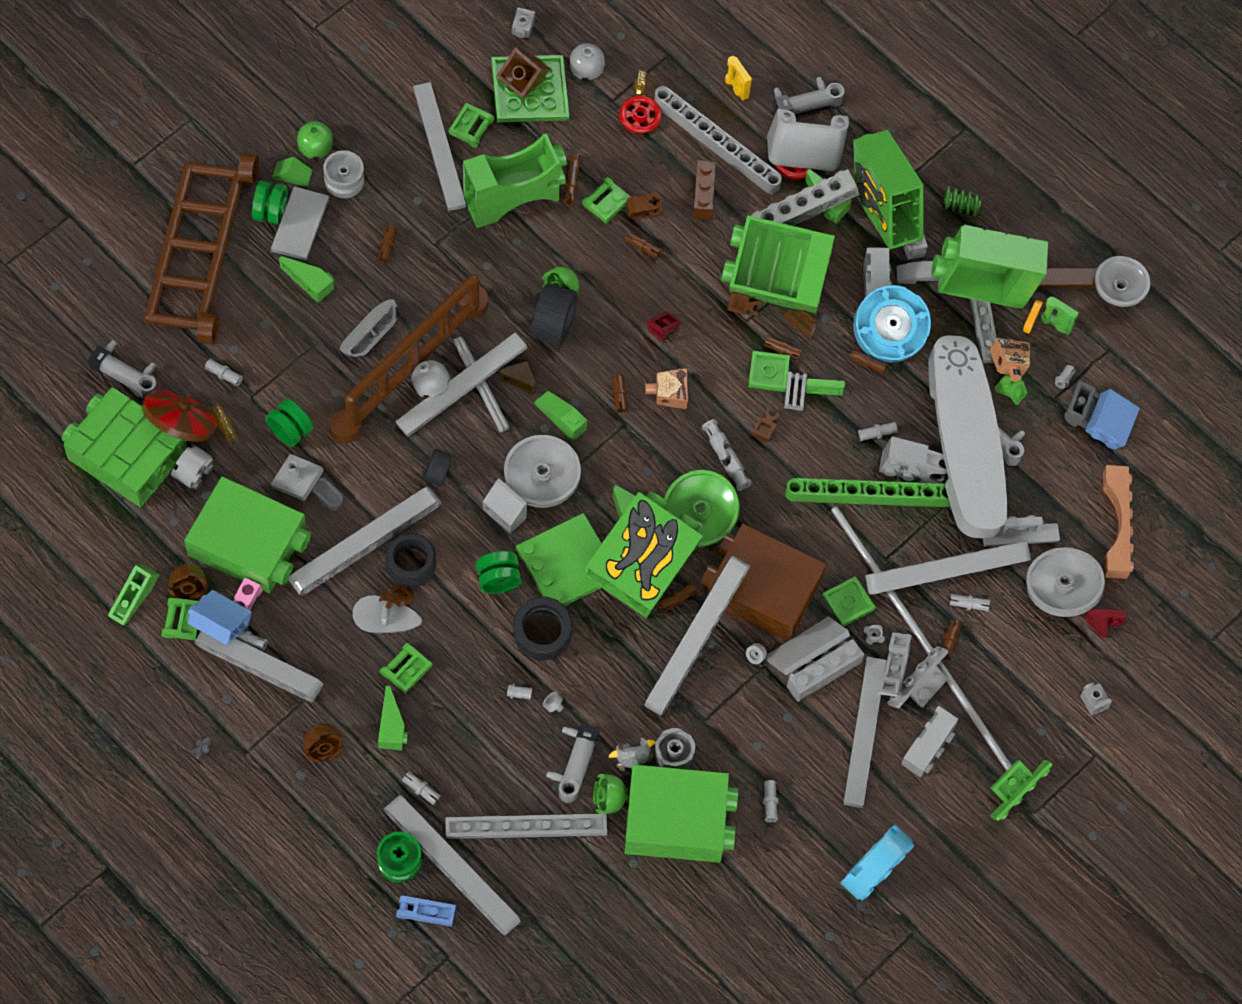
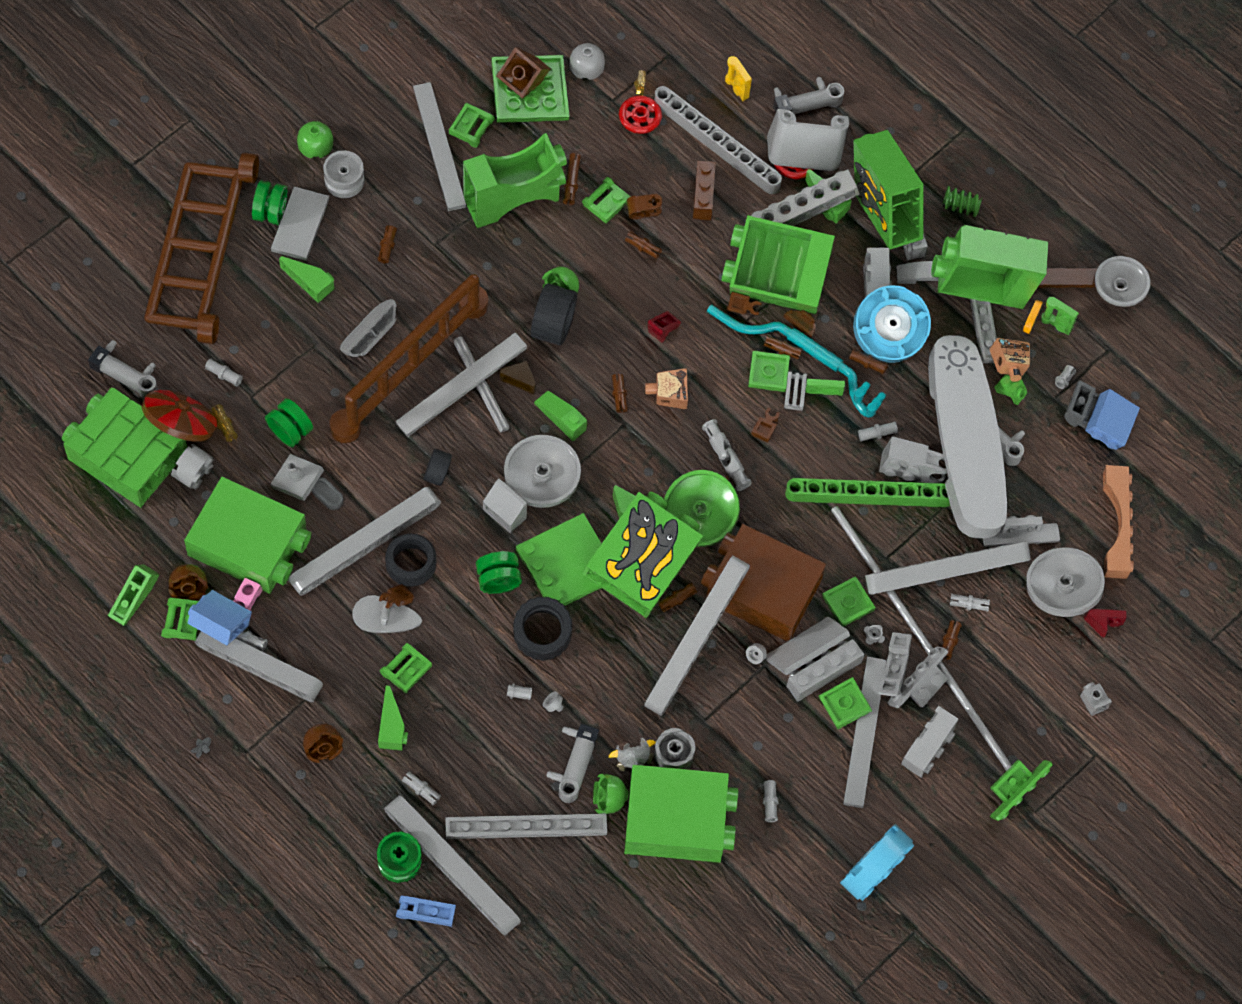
(292, 172): bright green slope -> none
(430, 378): light grey cylinder -> none
(523, 23): light grey brick -> none
(813, 349): none -> teal piece
(845, 703): none -> bright green plate

